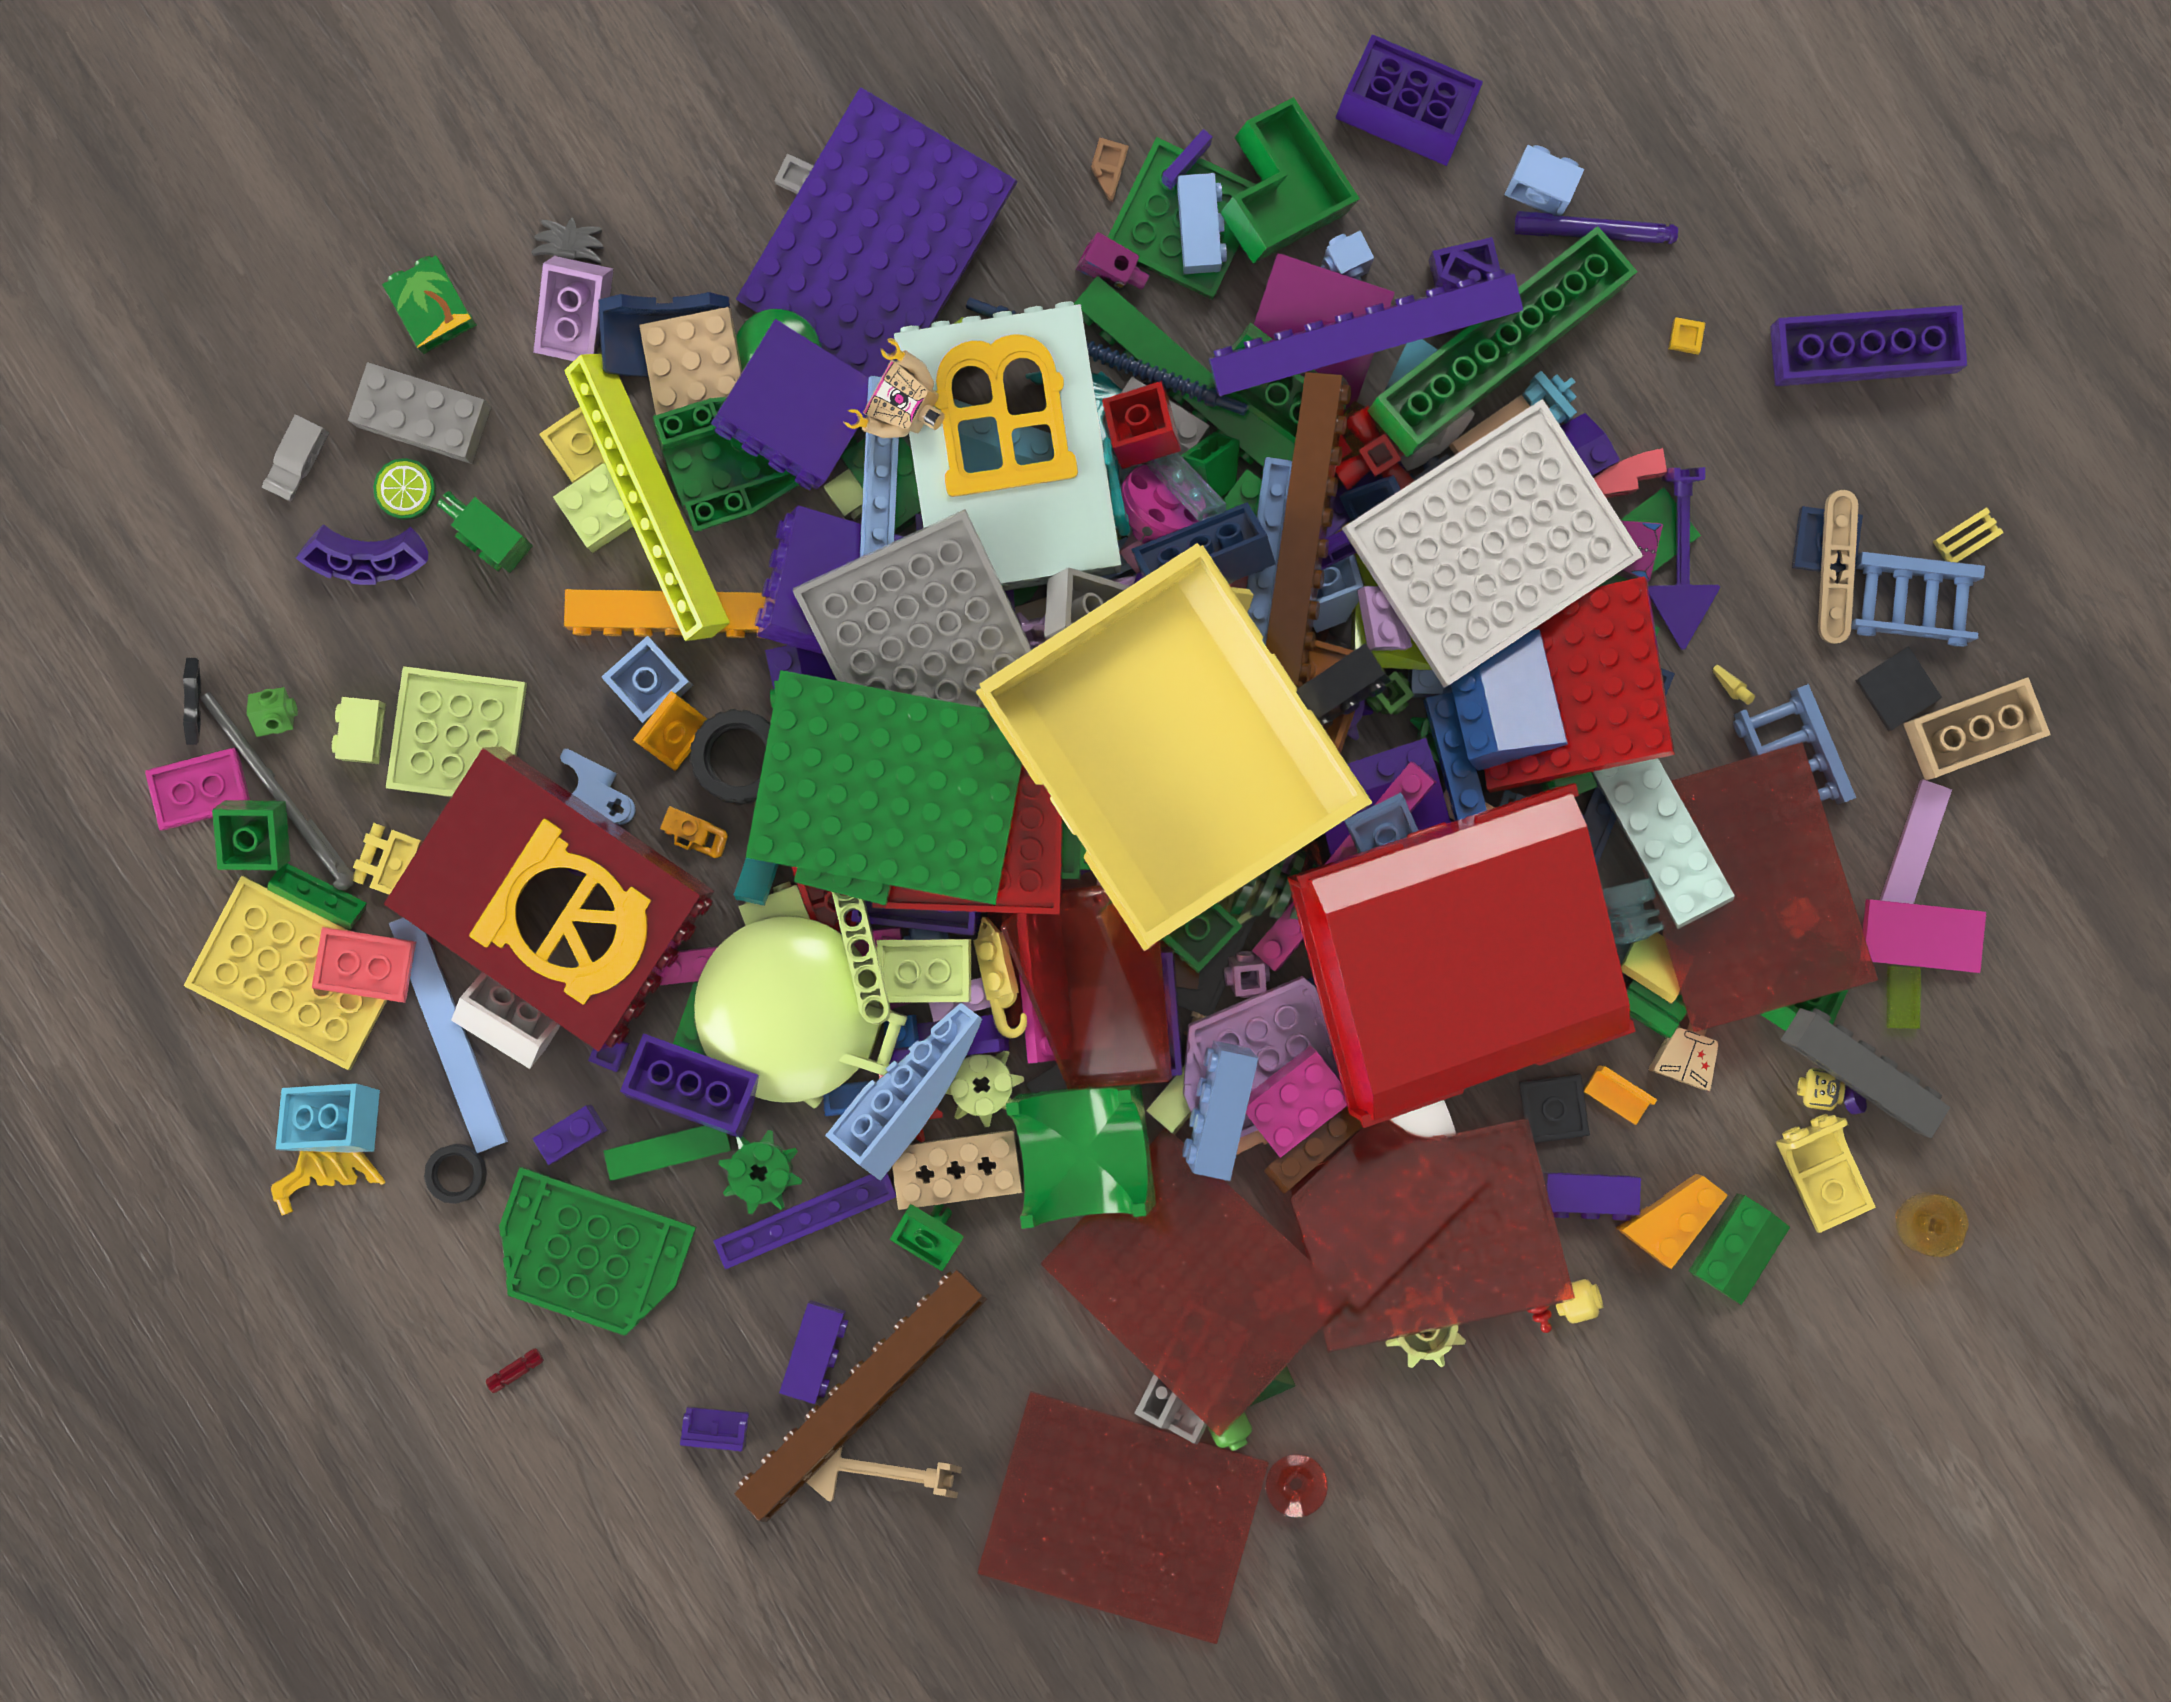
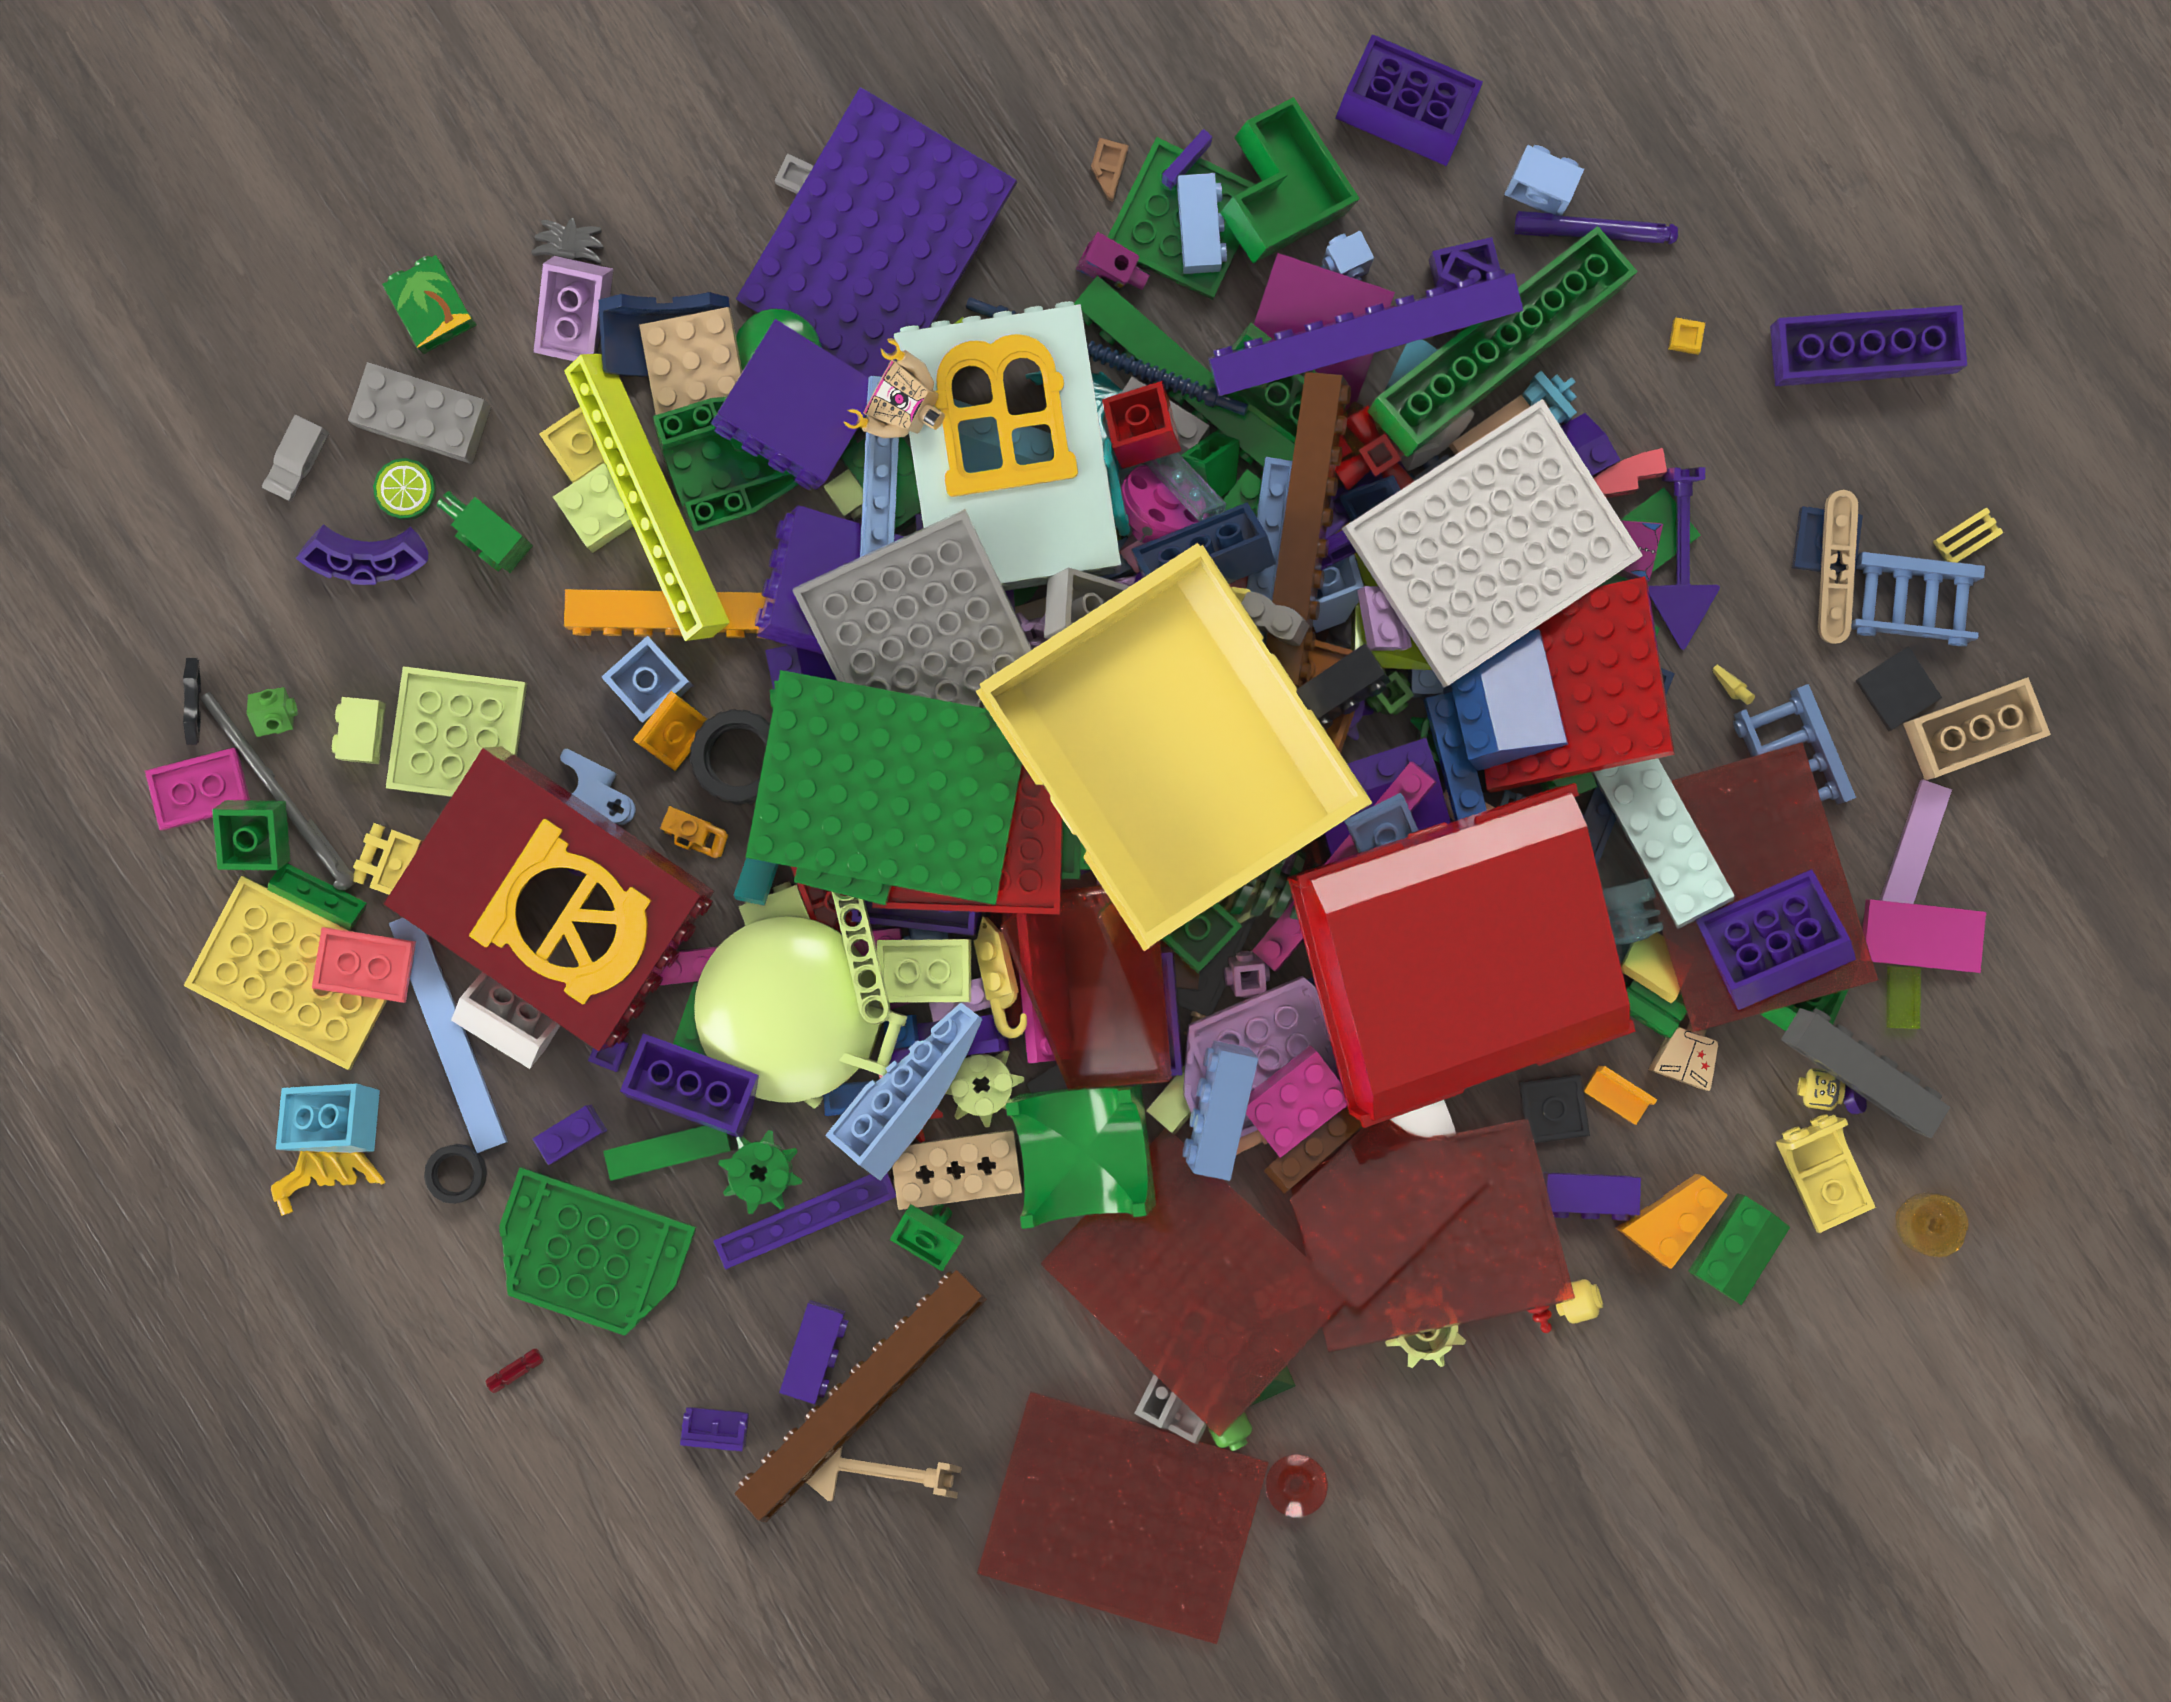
(1277, 619): none -> light grey brick
(1776, 939): none -> dark purple slope

